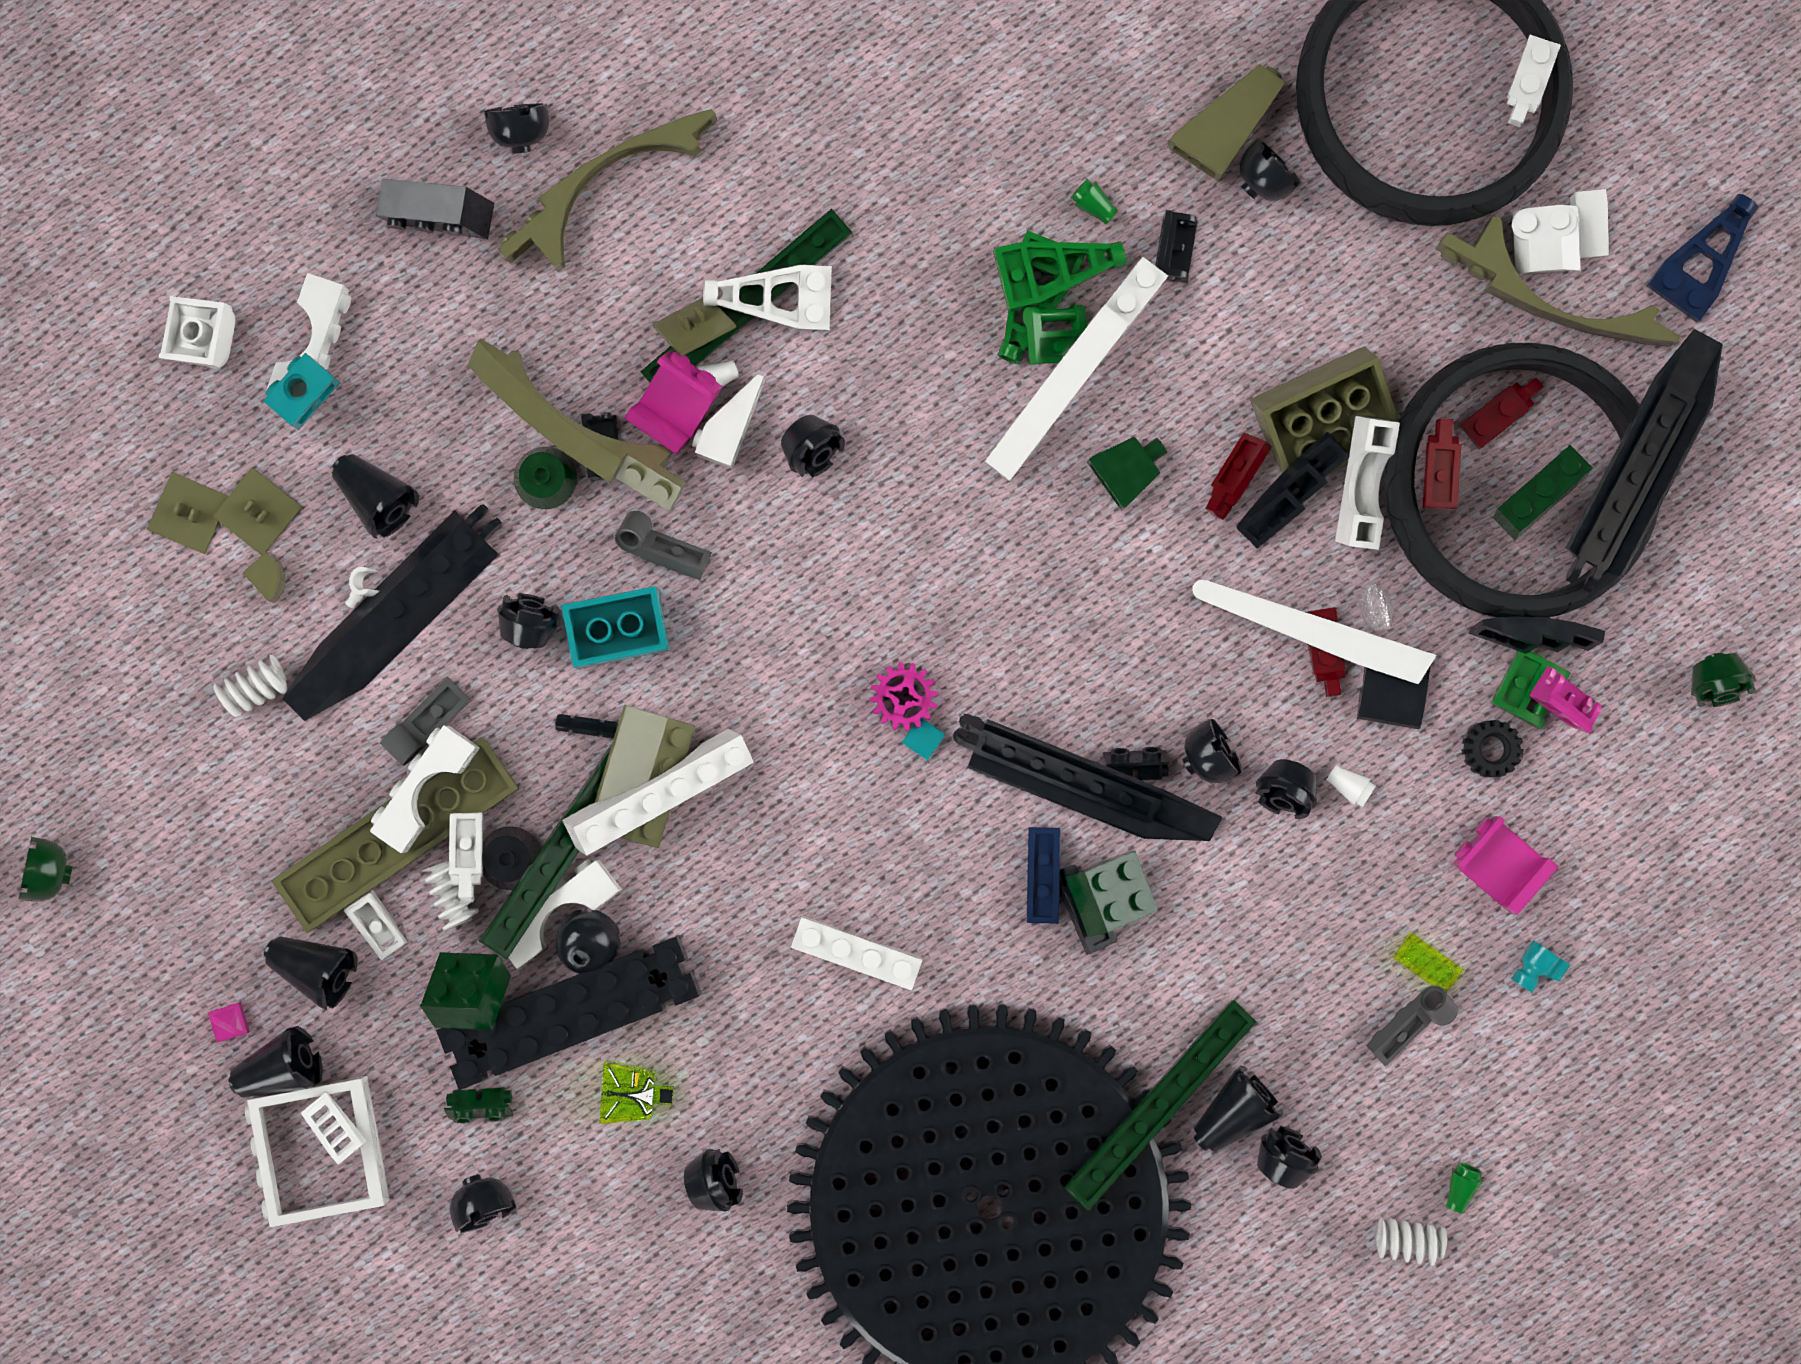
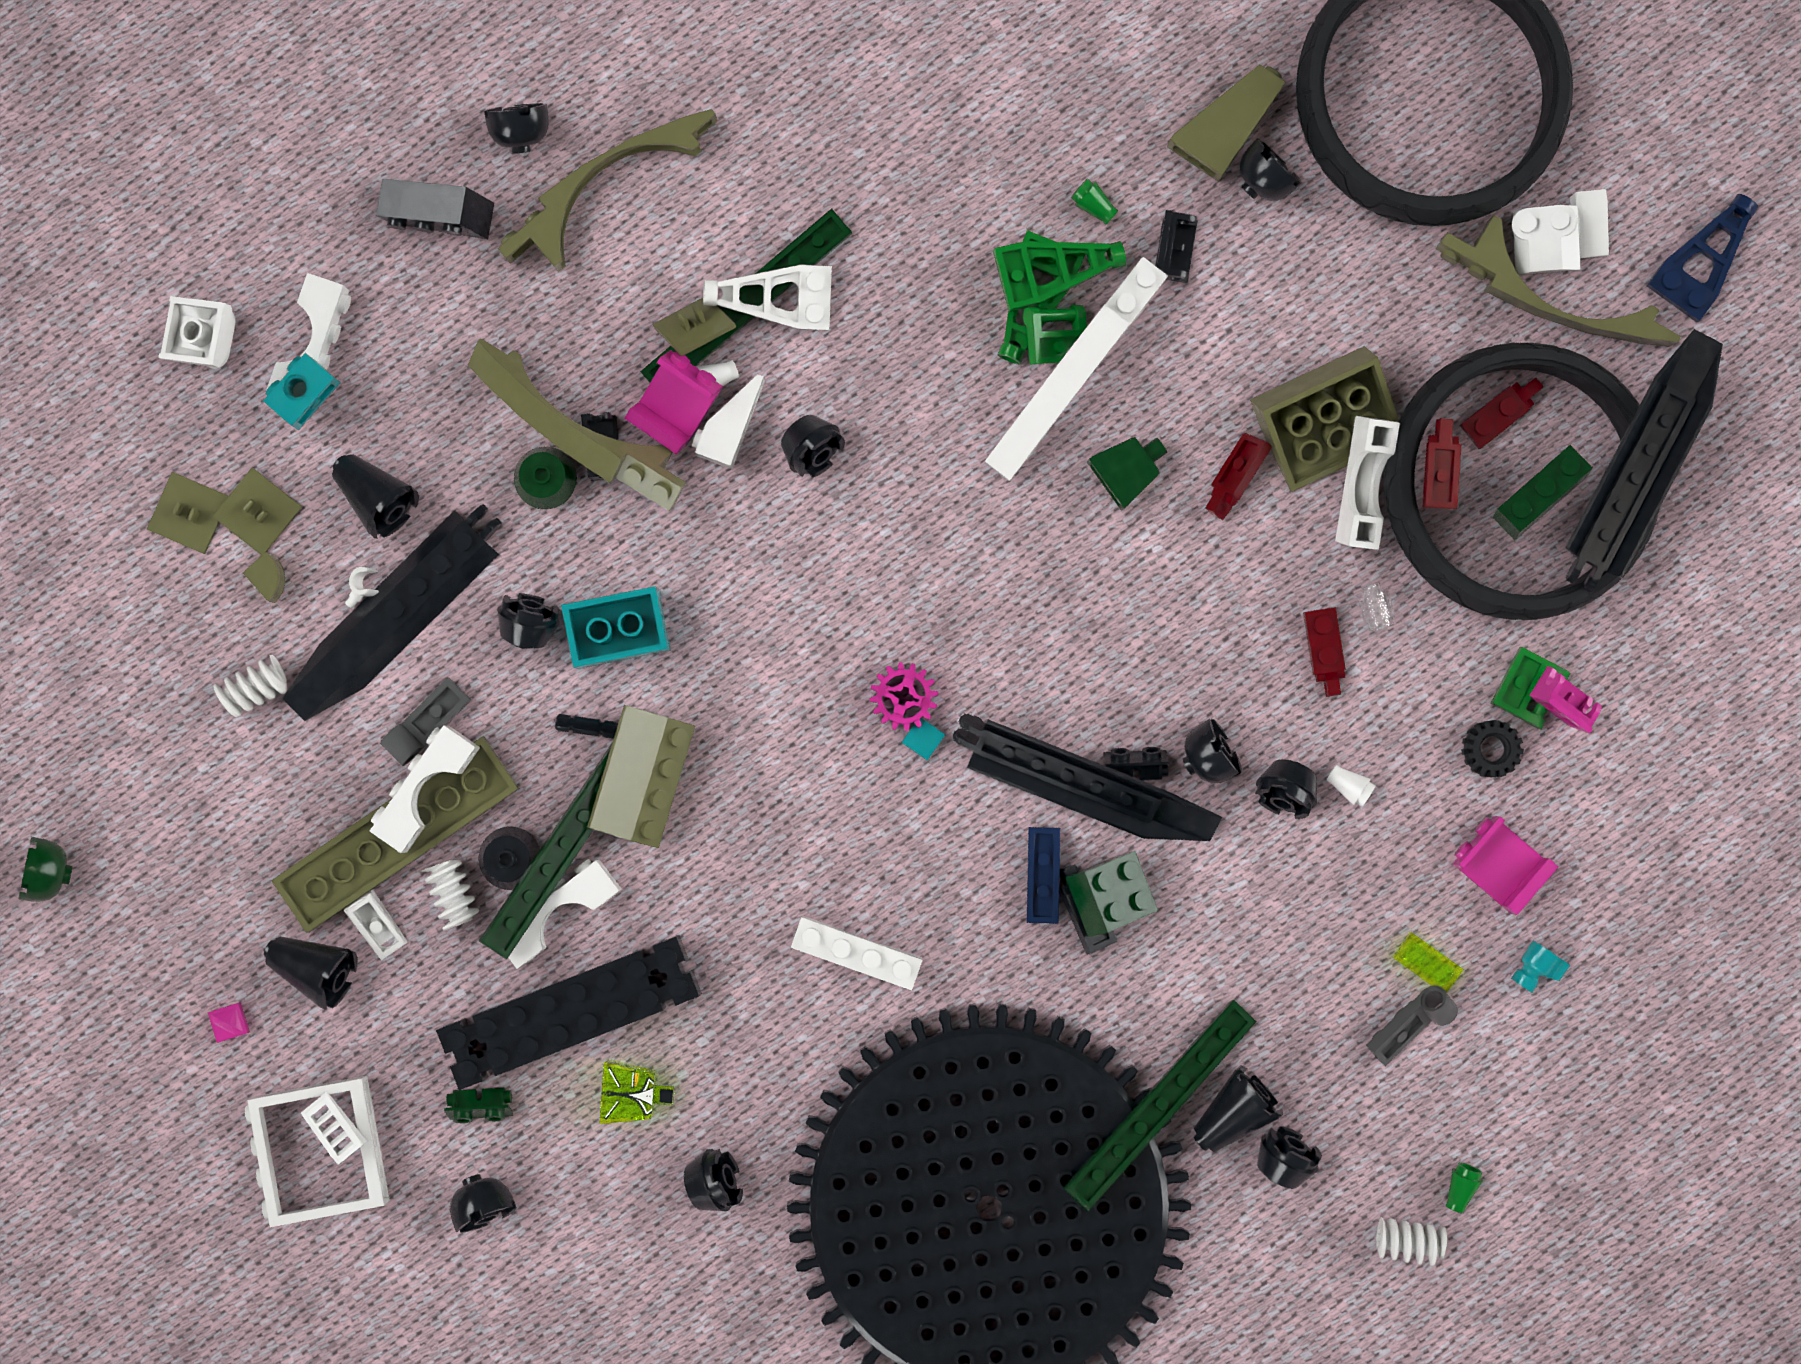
(278, 1066): black cone -> none
(465, 991): dark green brick -> none
(466, 853): white hinge -> none
(587, 941): black cylinder -> none
(616, 816): white arch -> none
(638, 538): dark grey plate -> none
(1291, 489): black slope -> none
(1324, 634): white sticker -> none
(1392, 699): black slope -> none
(1531, 77): white hinge -> none
(1531, 632): black slope -> none
(1721, 679): dark green cone -> none

